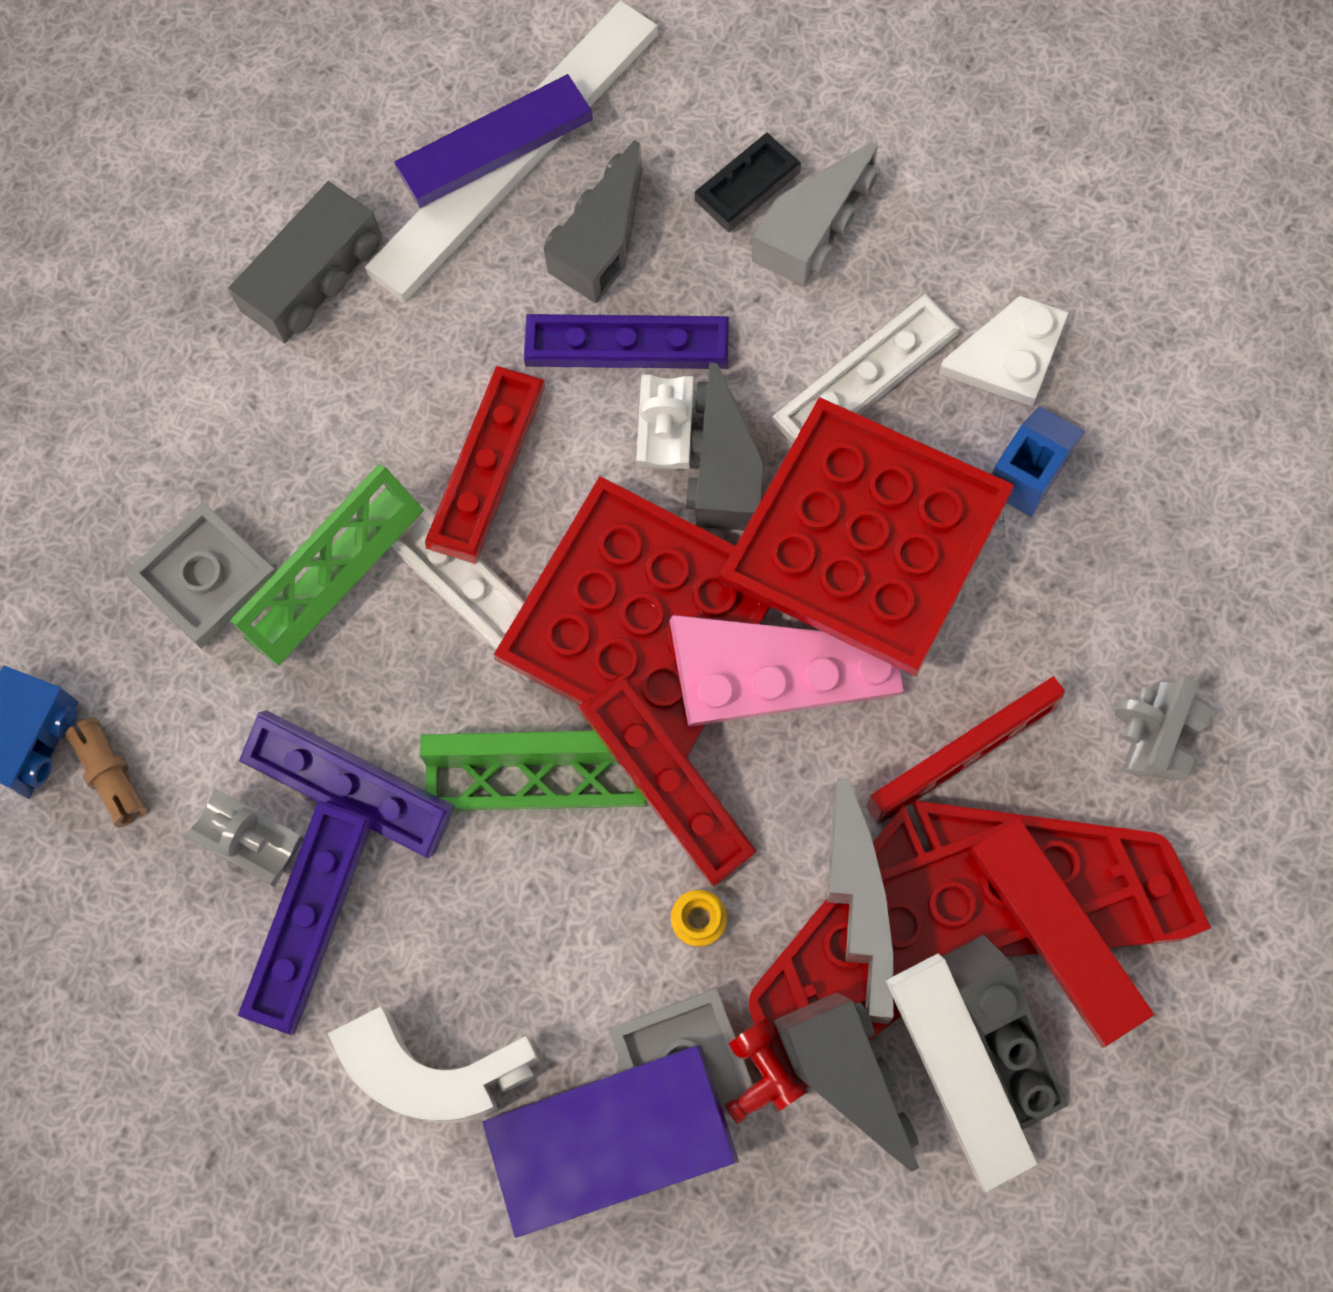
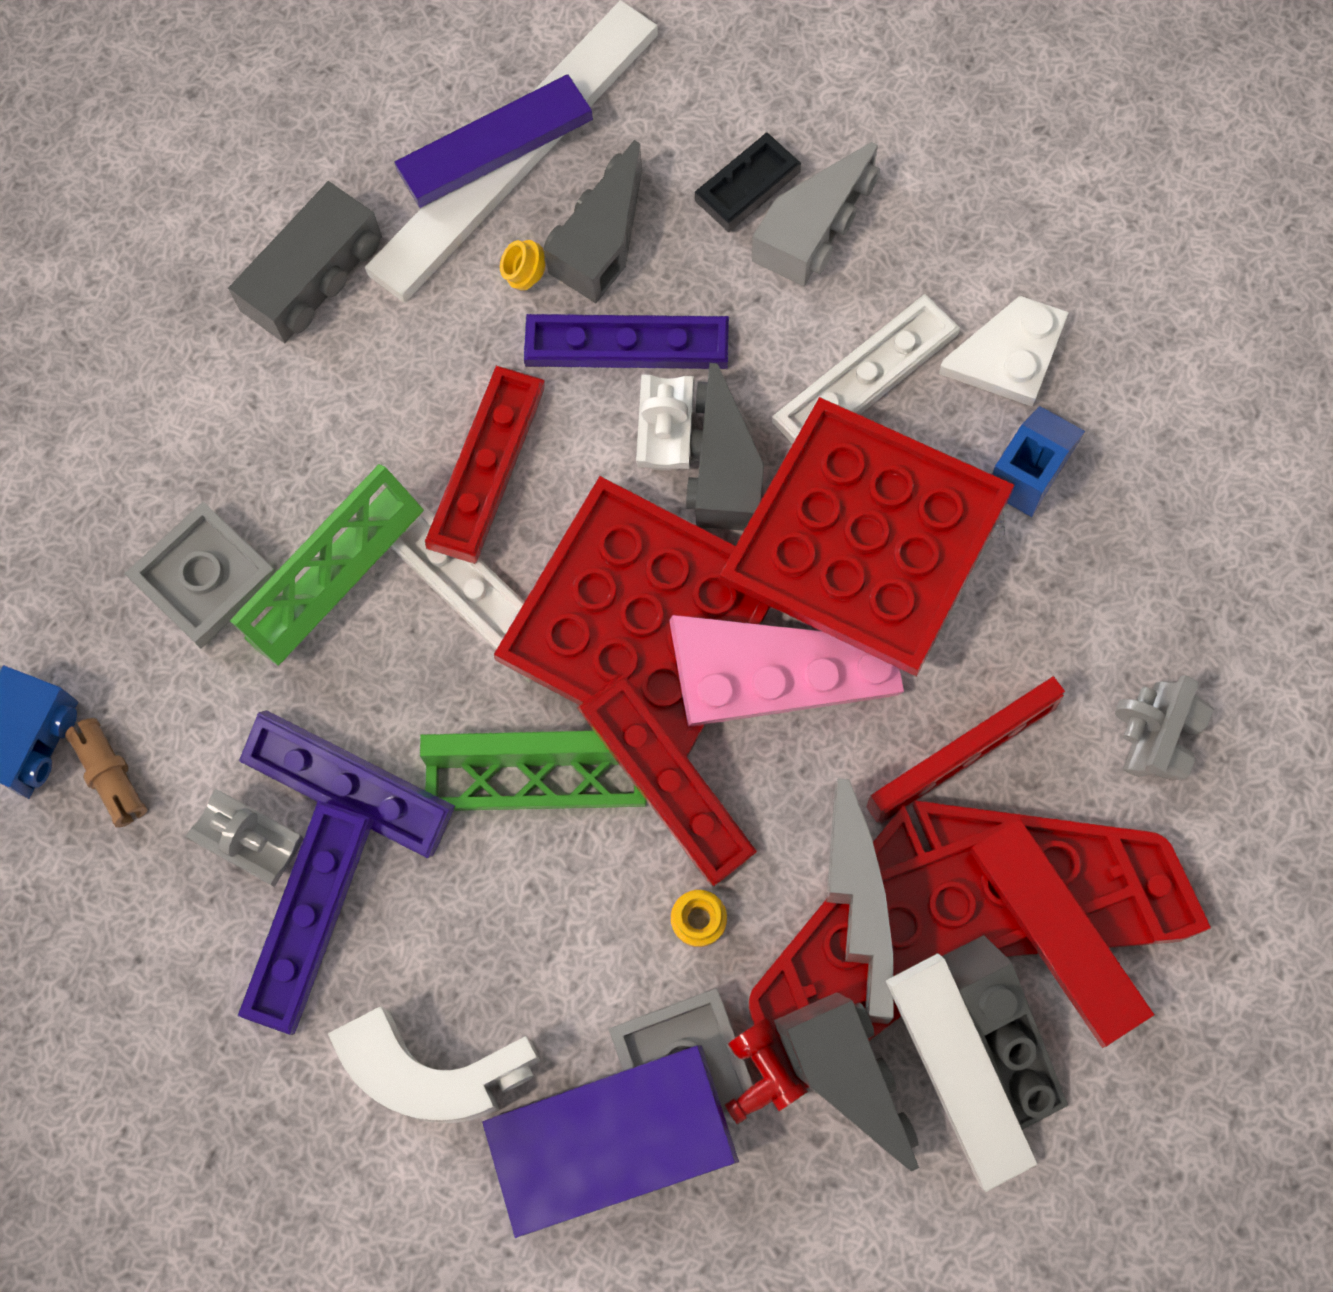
(523, 264): none -> yellow plate

